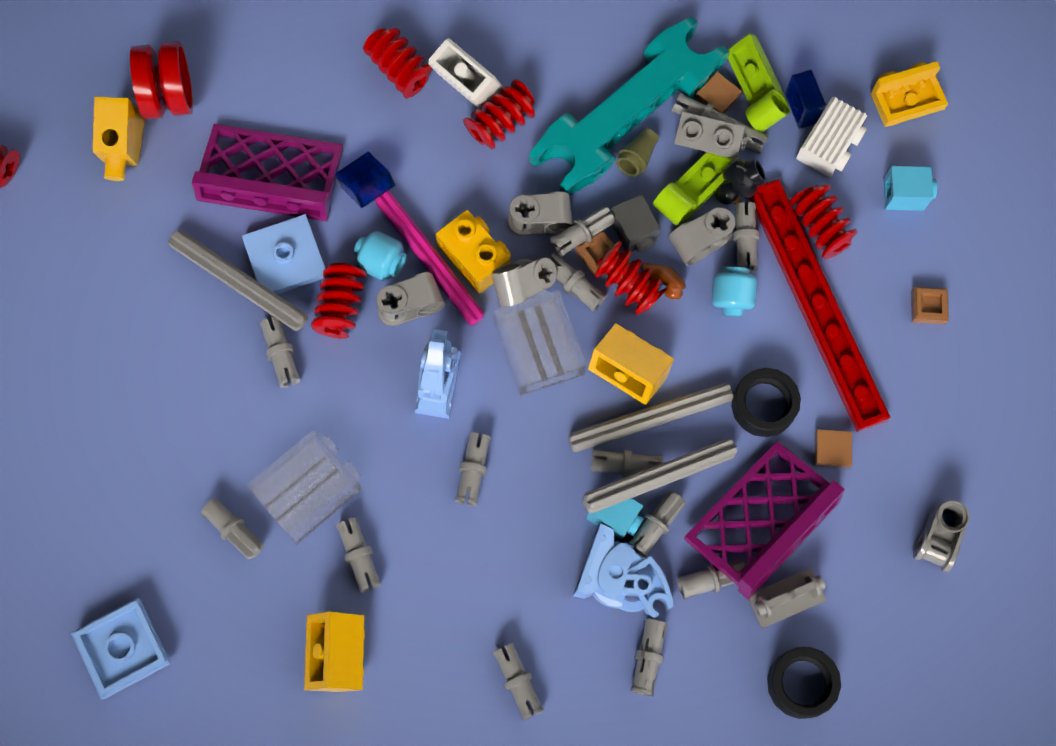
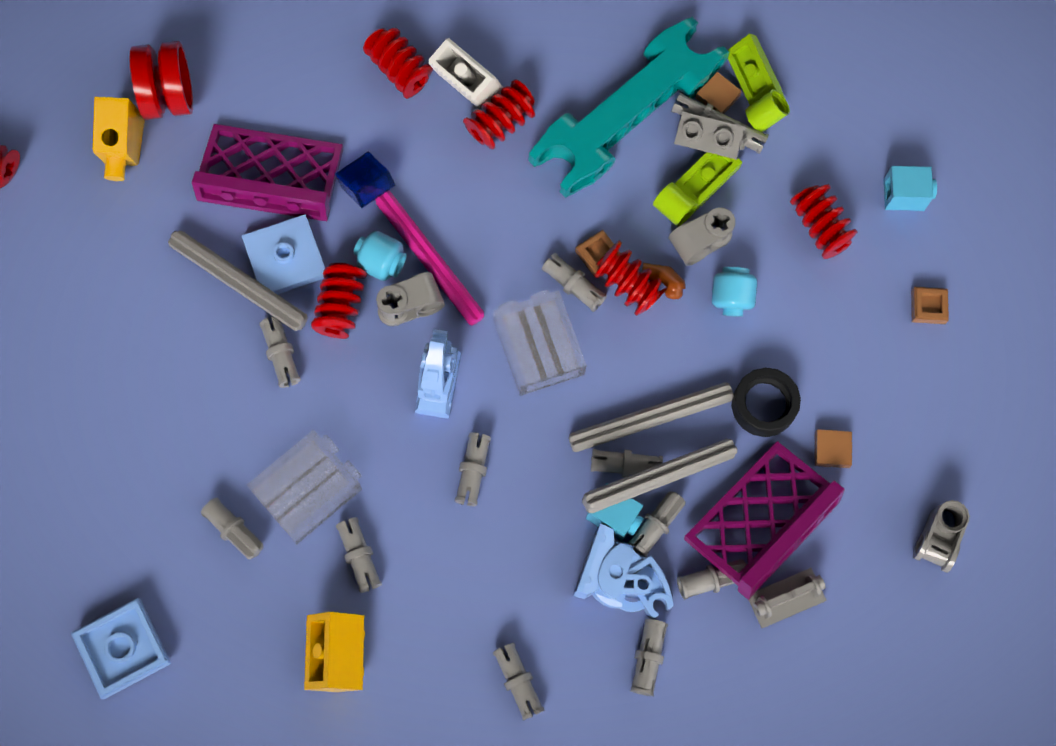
(472, 250): yellow brick -> none
(523, 279): light grey piece -> none
(543, 213): light grey piece -> none
(582, 230): light grey axle -> none
(630, 363): yellow brick -> none
(635, 224): dark grey brick -> none
(636, 154): olive cone -> none
(743, 178): black animal -> none
(746, 235): light grey pin -> none
(805, 99): clear blue piece -> none
(819, 307): red tile -> none
(830, 674): black tyre -> none
(832, 136): white brick -> none
(908, 94): yellow bracket -> none

